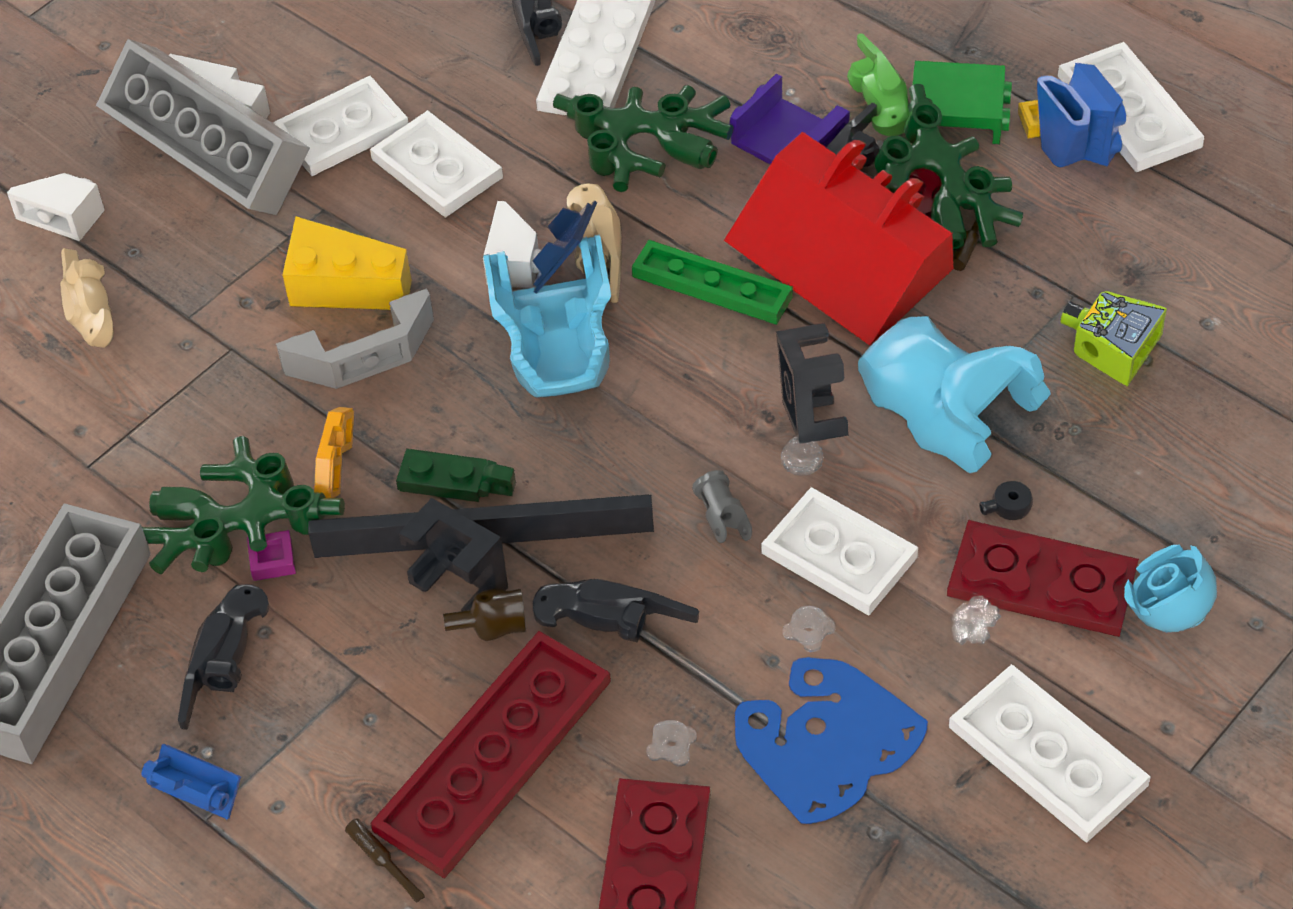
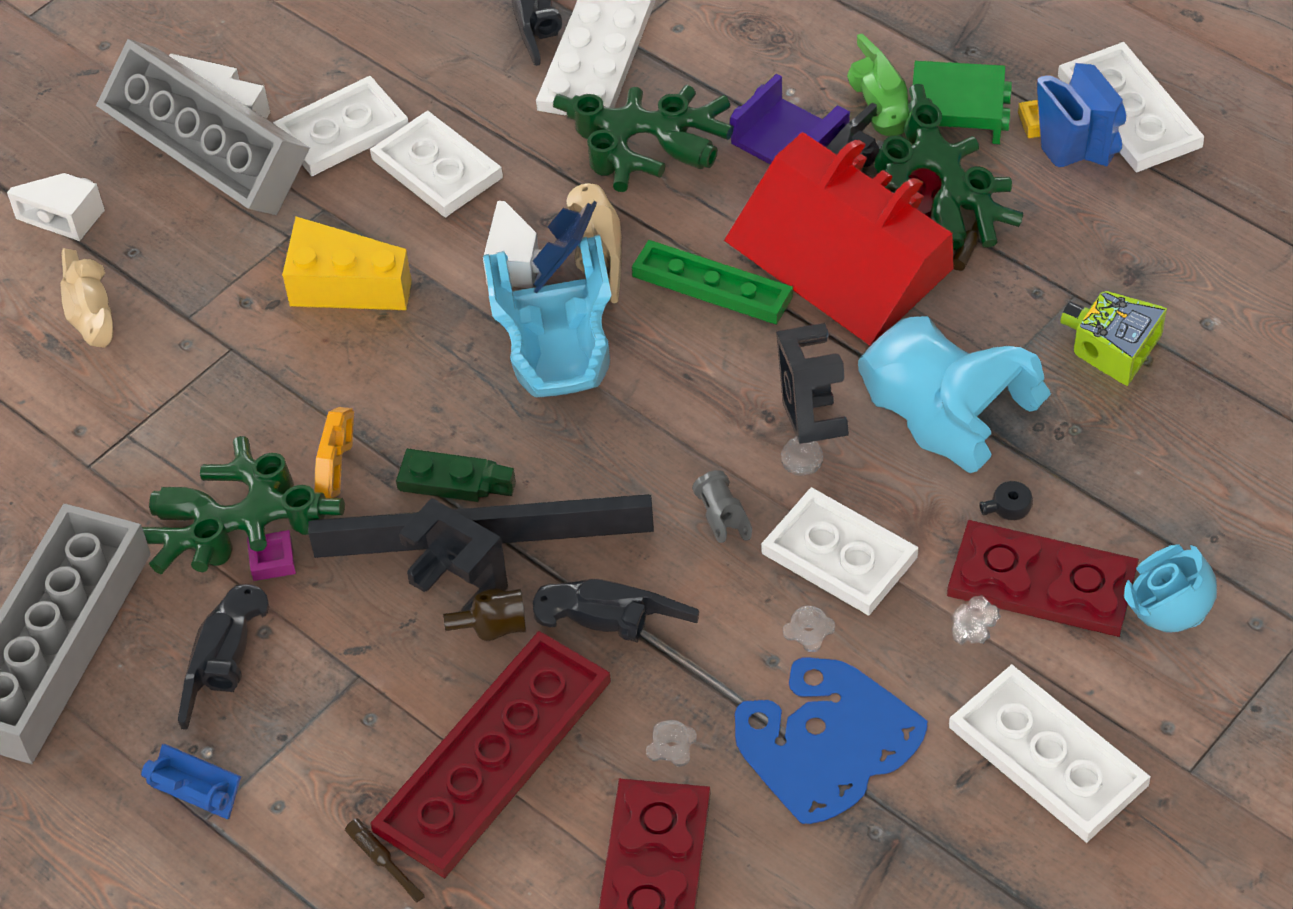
(306, 359): light grey slope -> none

